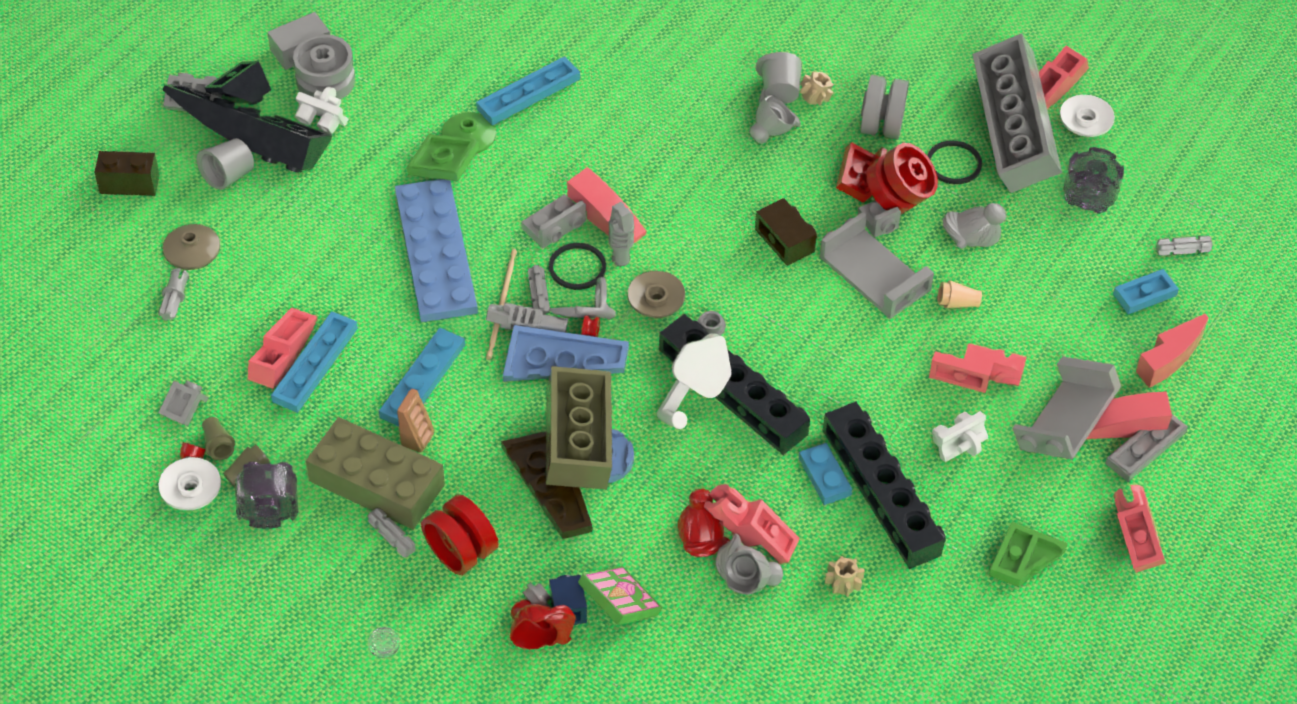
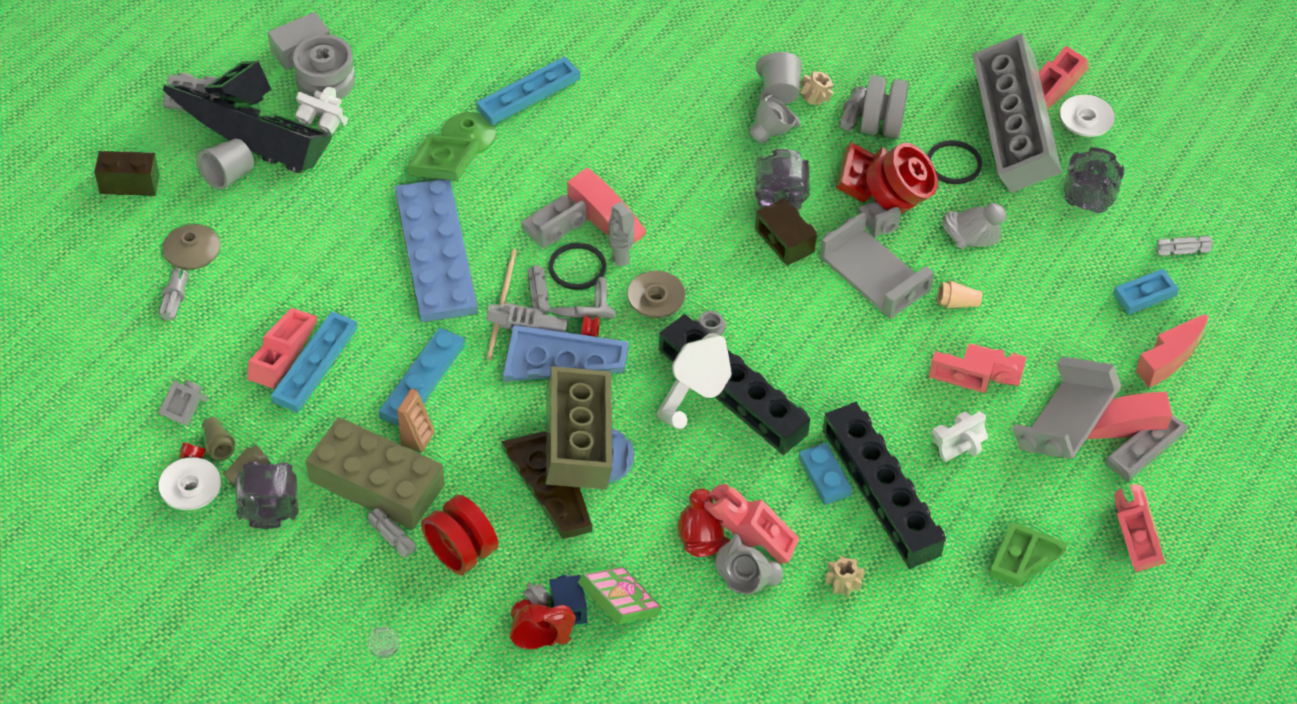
(782, 177): none -> brick
(852, 108): none -> light grey axle

